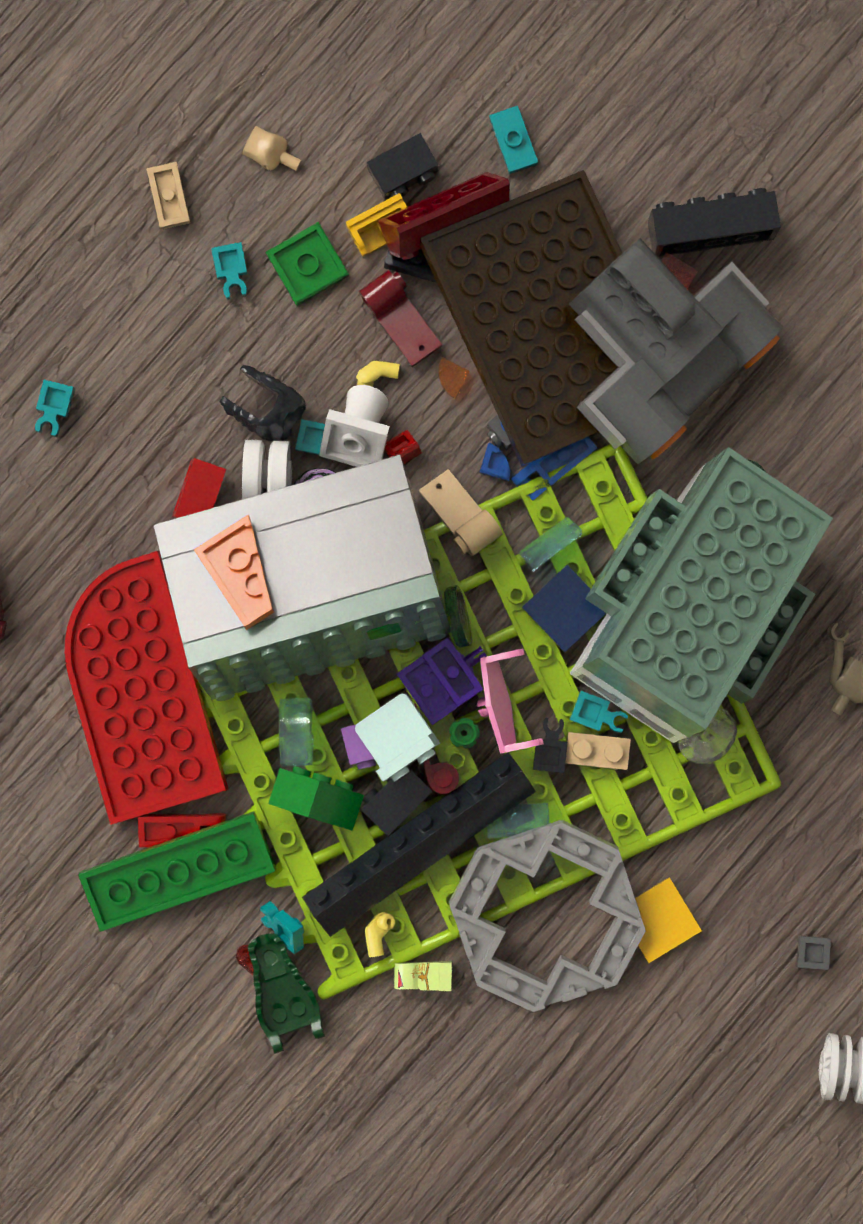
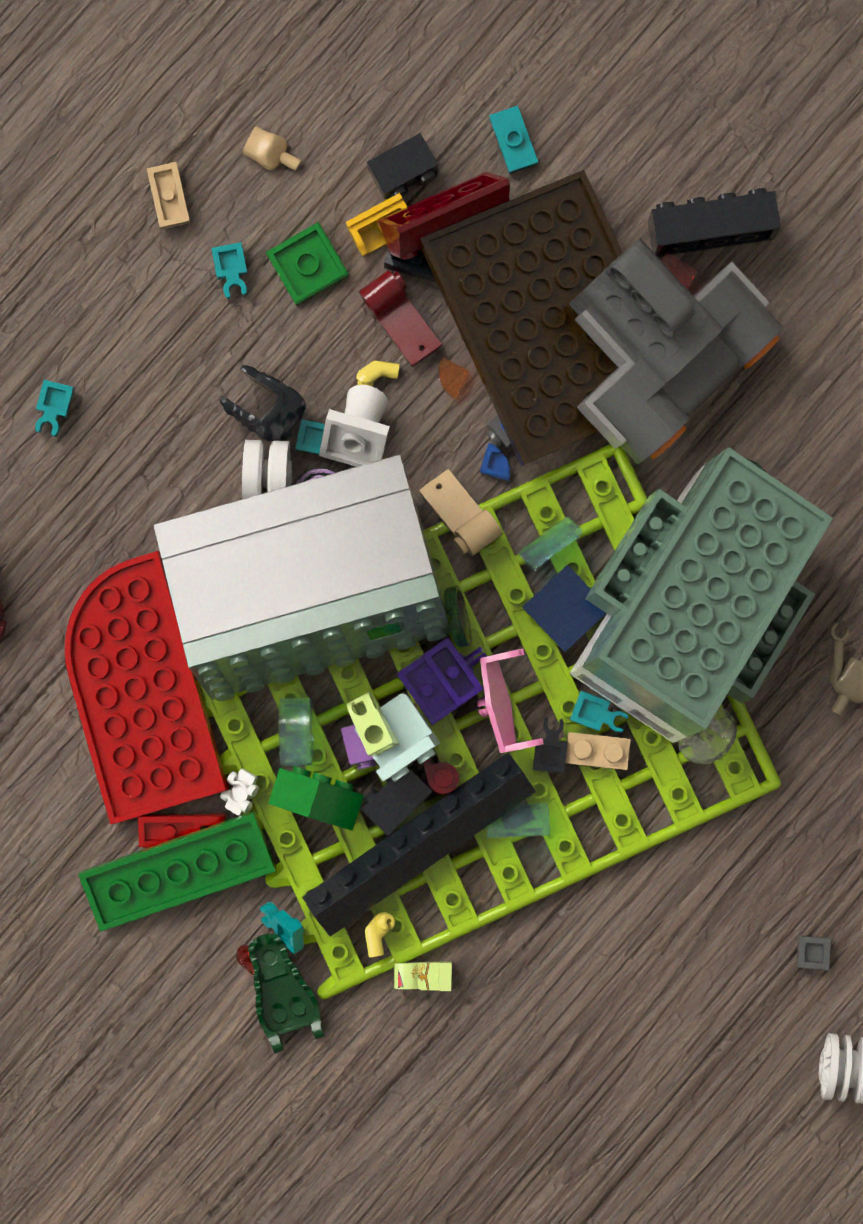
(199, 488): red hinge -> none
(238, 571): wing -> none
(243, 790): none -> white piece
(371, 725): none -> yellowish green leg
(403, 445): red slope -> none
(472, 733): green plate -> none
(526, 854): light grey plate -> none
(571, 454): blue plate -> none
(665, 920): yellow tile -> none

